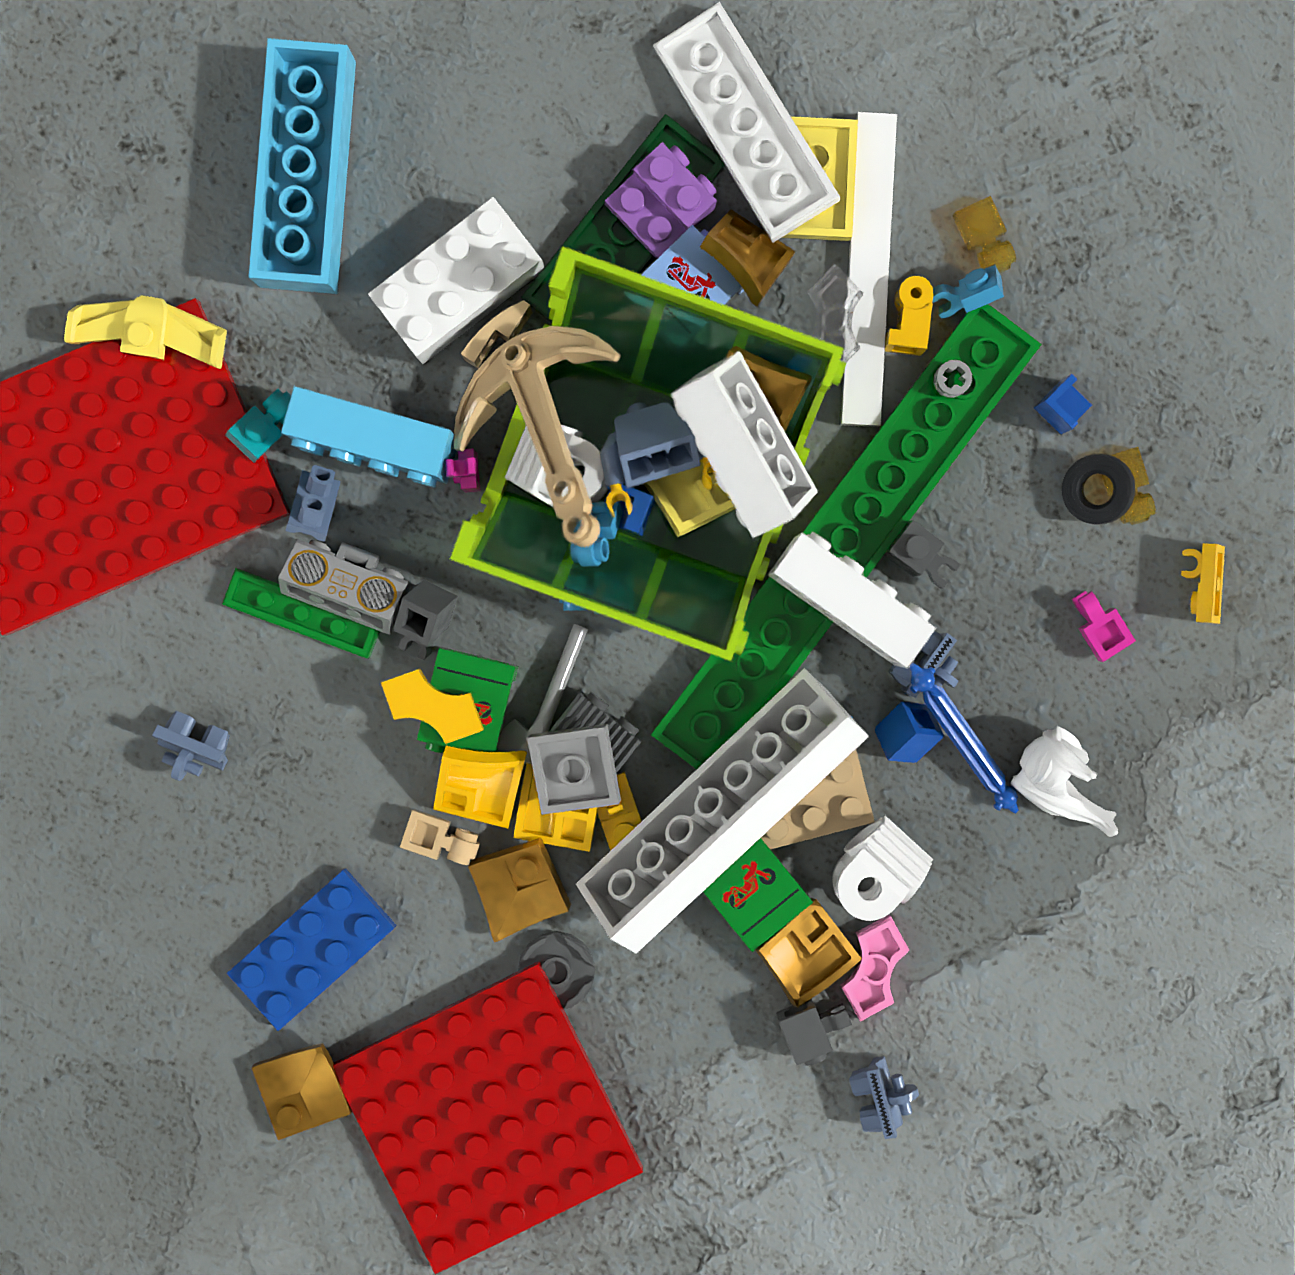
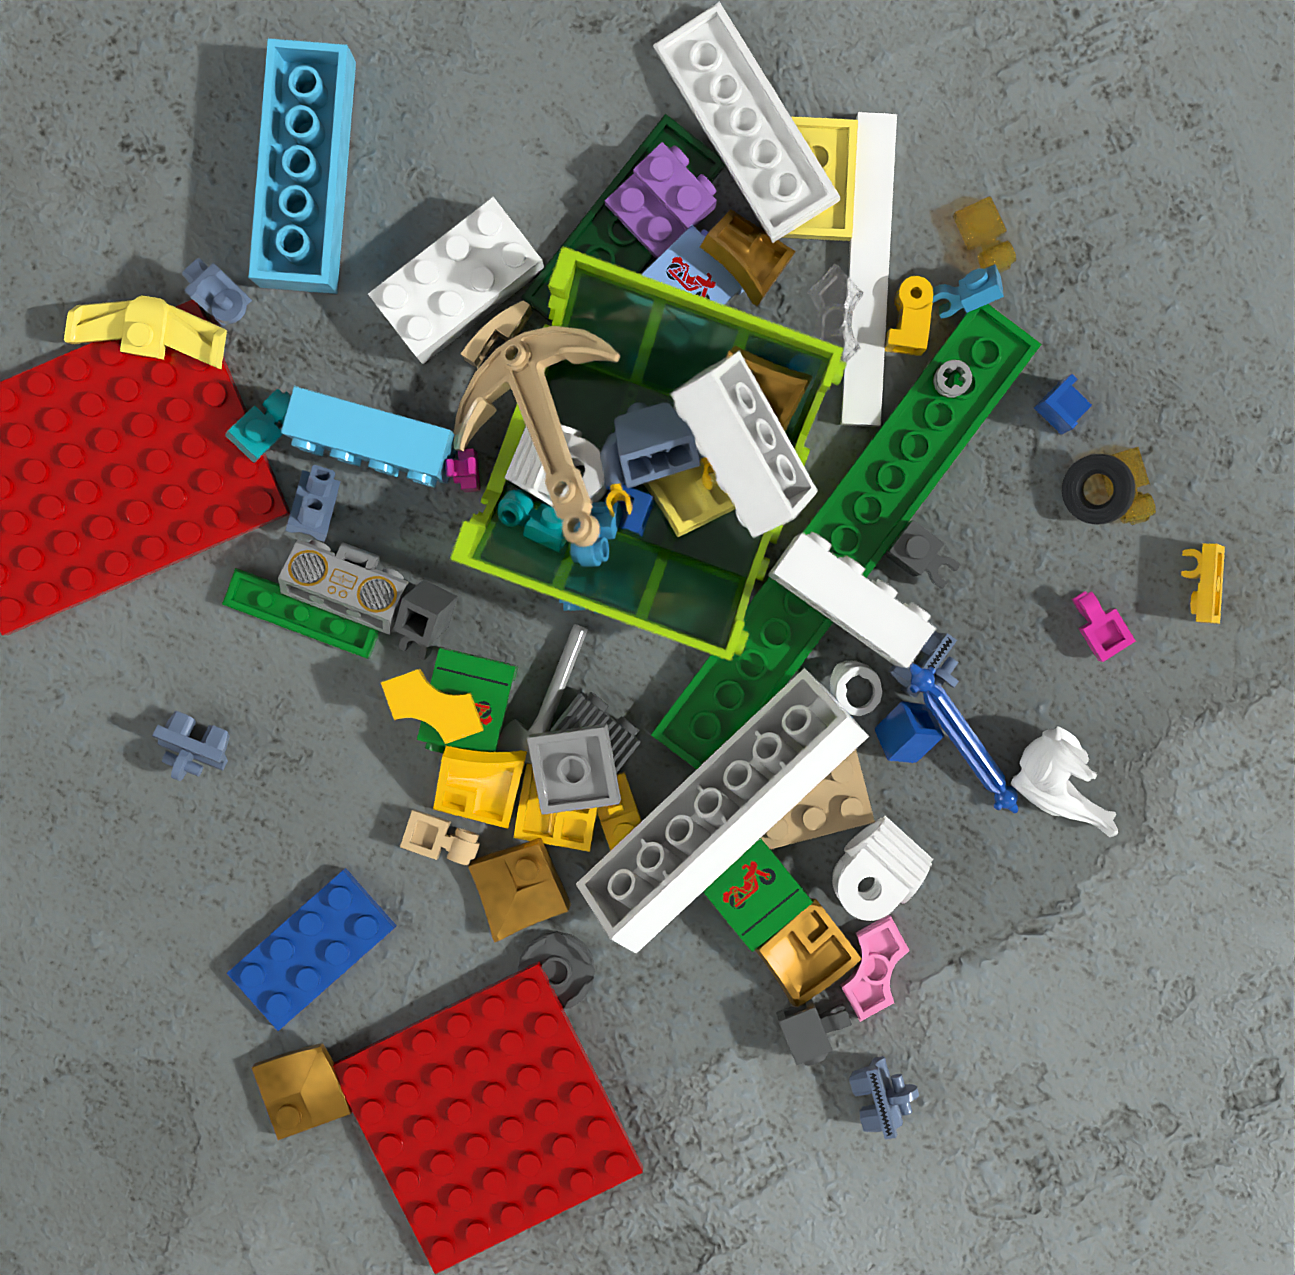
(215, 292): none -> sand blue hips
(540, 524): none -> teal plate
(842, 674): none -> white piece

